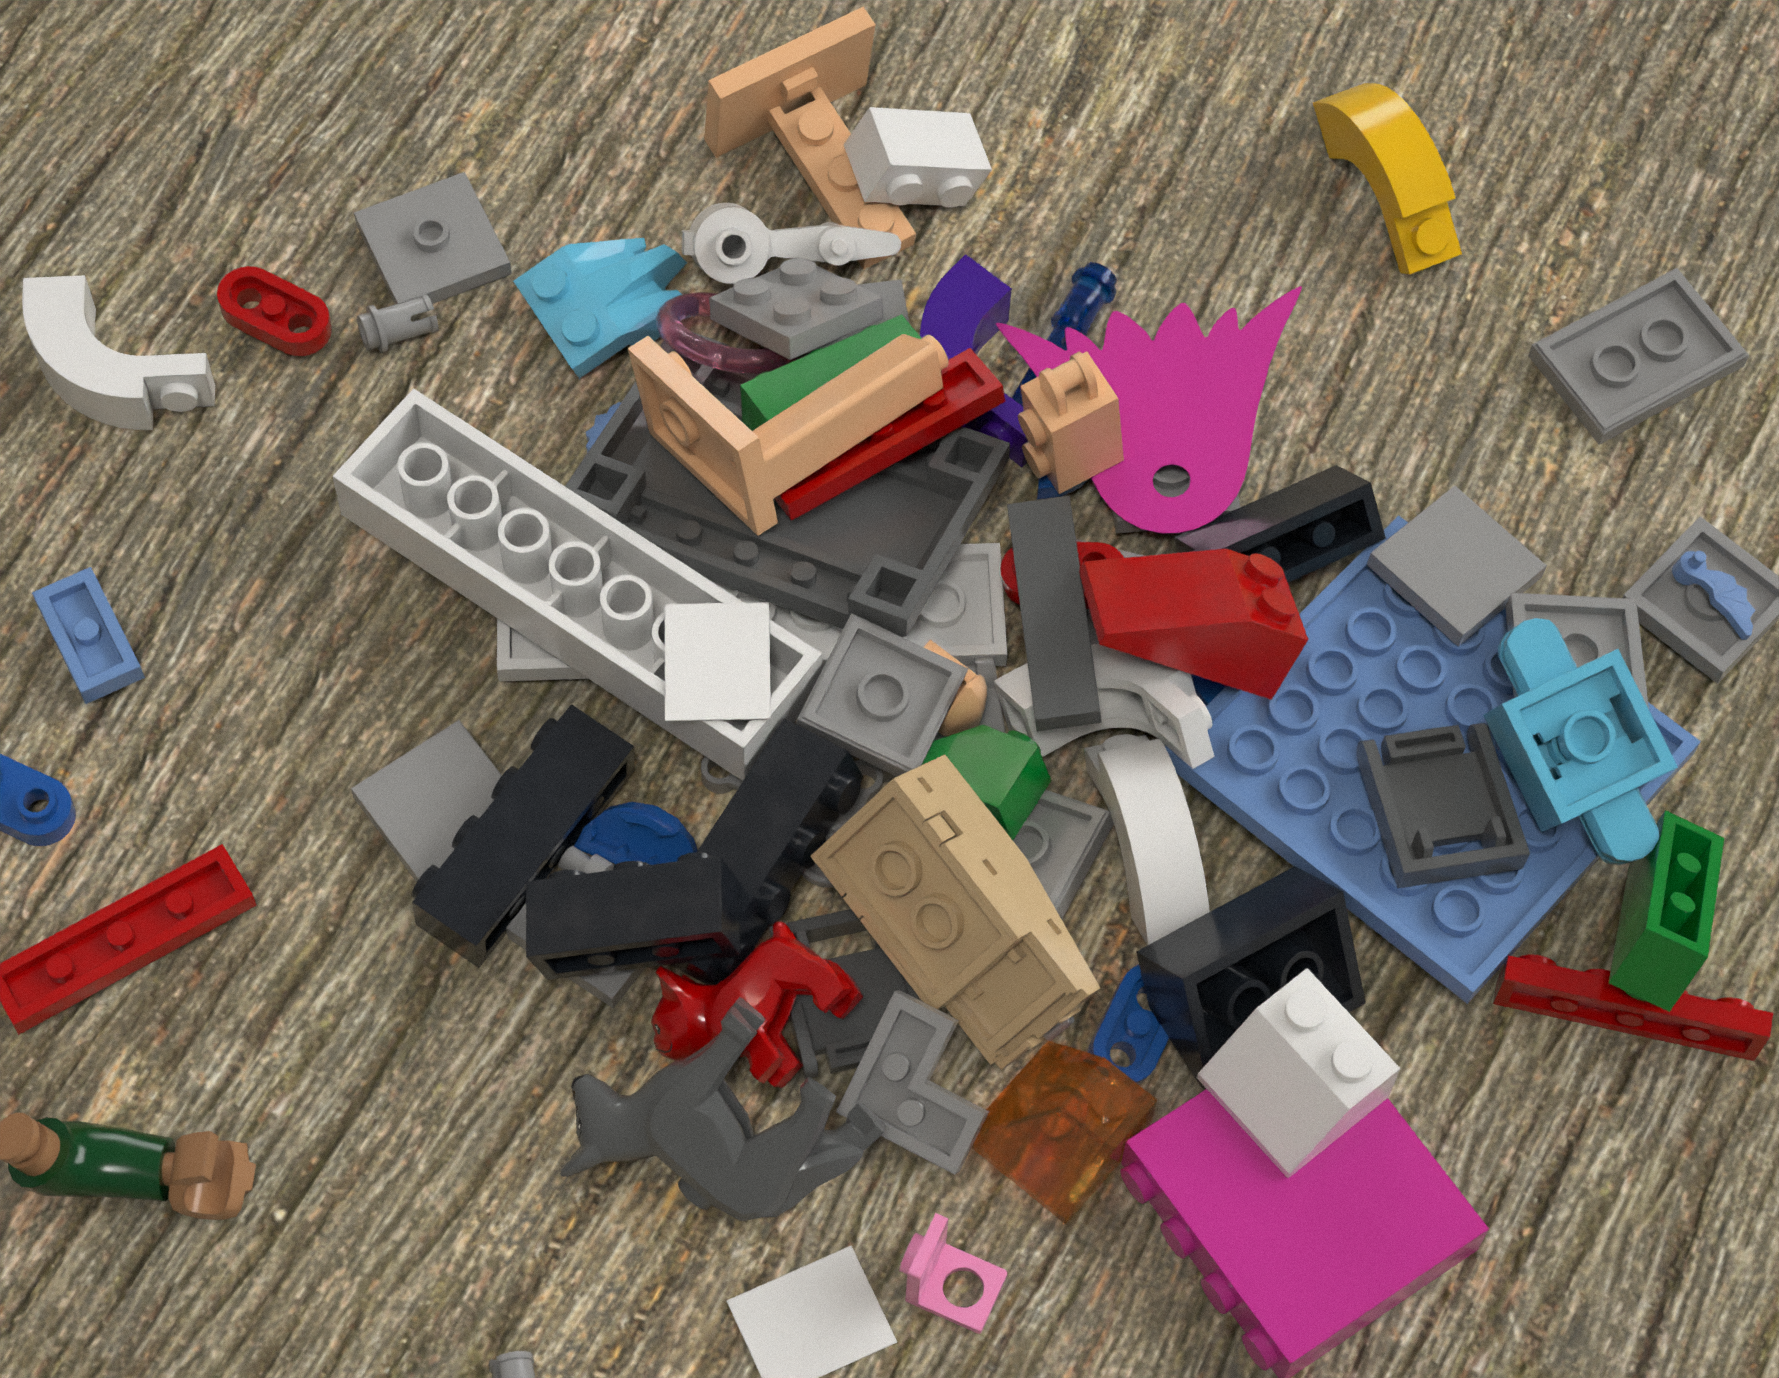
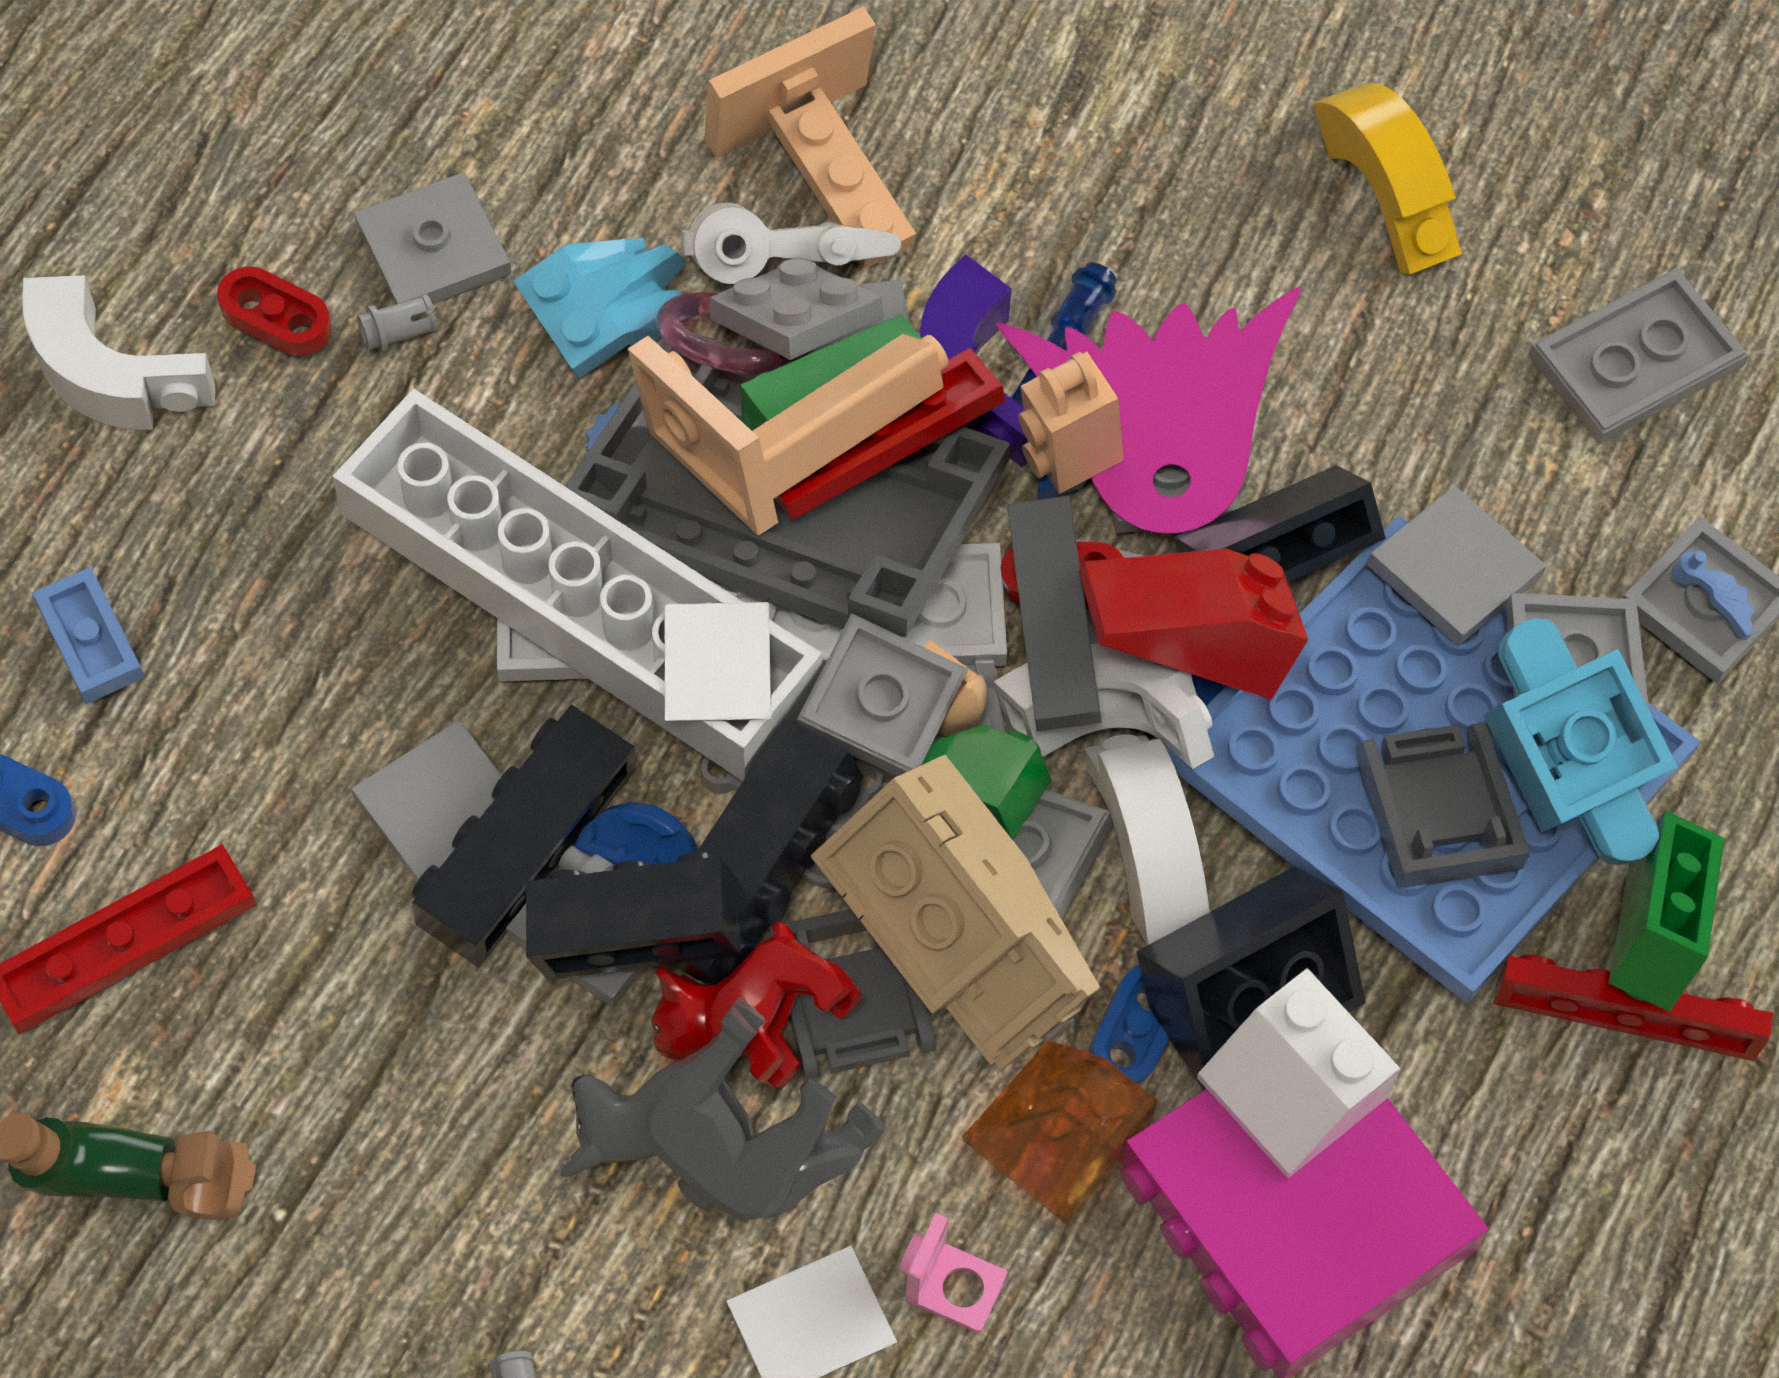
(898, 1088): light grey plate -> none
(917, 157): white piece -> none

